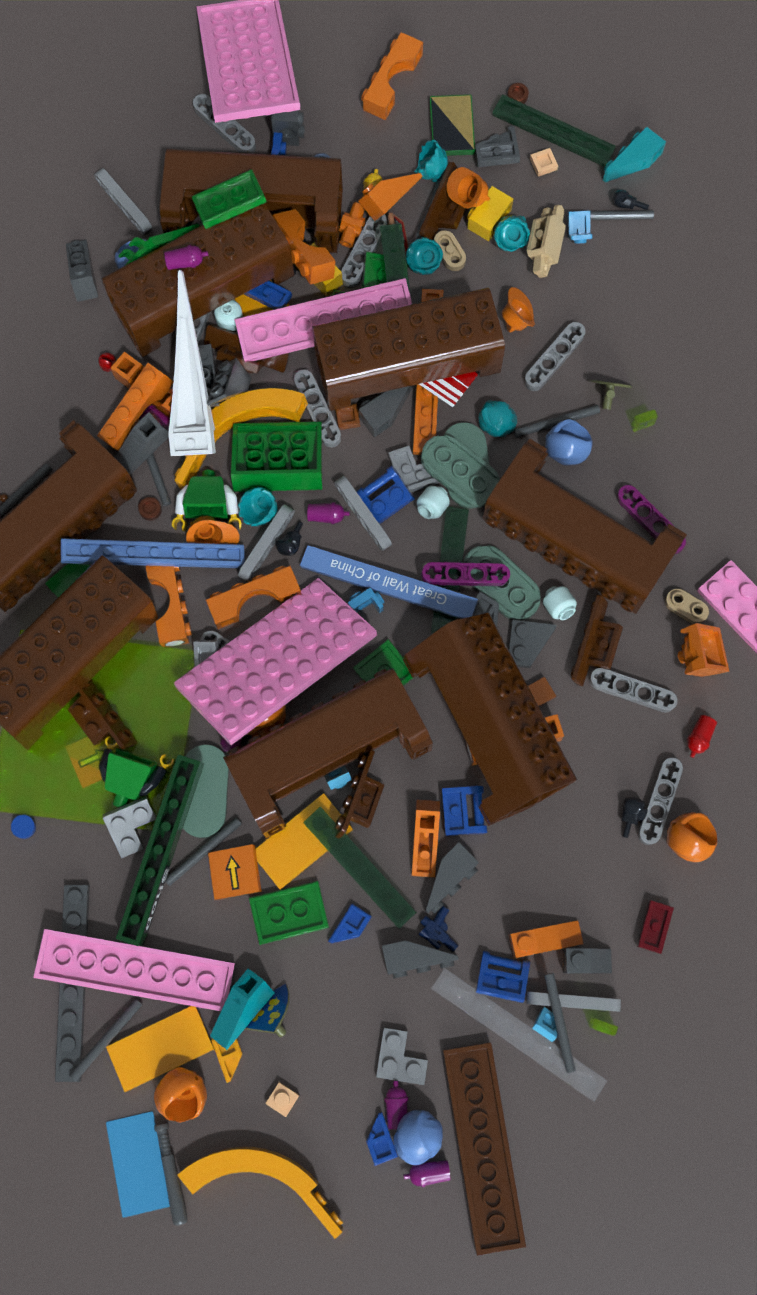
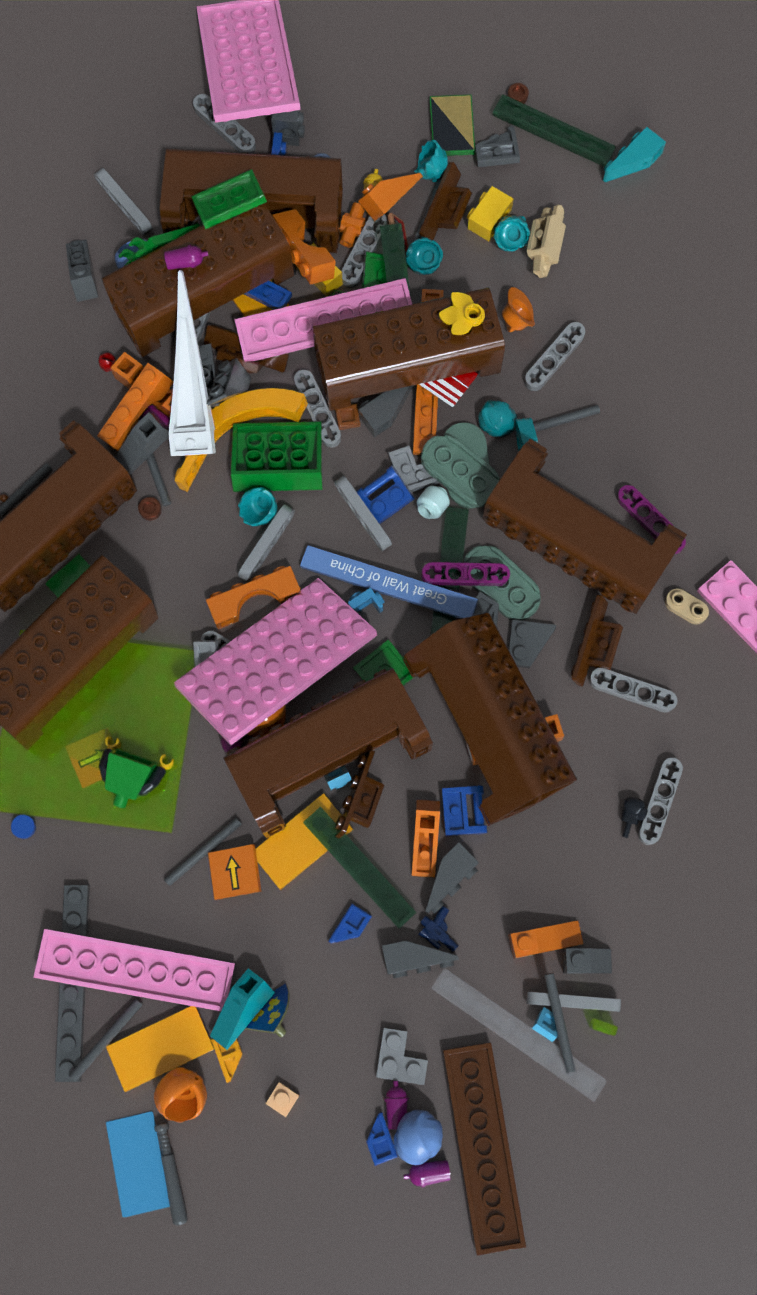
(99, 719): reddish brown bracket -> none
(122, 825): light grey plate -> none
(152, 553): medium blue tile -> none
(160, 851): dark green brick -> none
(172, 626): orange arch -> none
(206, 497): green torso -> none
(209, 530): orange piece -> none
(209, 802): sand green tile -> none
(226, 315): light aqua head -> none
(264, 1162): light orange arch -> none
(288, 913): green tile -> none
(290, 543): black piece -> none
(326, 513): magenta piece -> none
(403, 56): orange arch -> none
(452, 251): tan plate -> none
(459, 314): none -> yellow plate
(467, 188): orange piece -> none
(501, 983): blue plate -> none
(525, 431): none -> teal piece
(542, 691): dark orange tile -> none
(543, 162): light nougat plate -> none
(559, 602): light aqua head -> none
(568, 443): medium blue piece -> none
(579, 226): bracket -> none
(609, 392): olive shield -> none
(618, 215): dark grey bar -> none
(624, 200): black piece -> none
(644, 420): clear neon green tile -> none
(655, 927): dark red plate -> none
(692, 837): orange piece -> none
(701, 735): red piece -> none
(703, 651): orange brick -> none

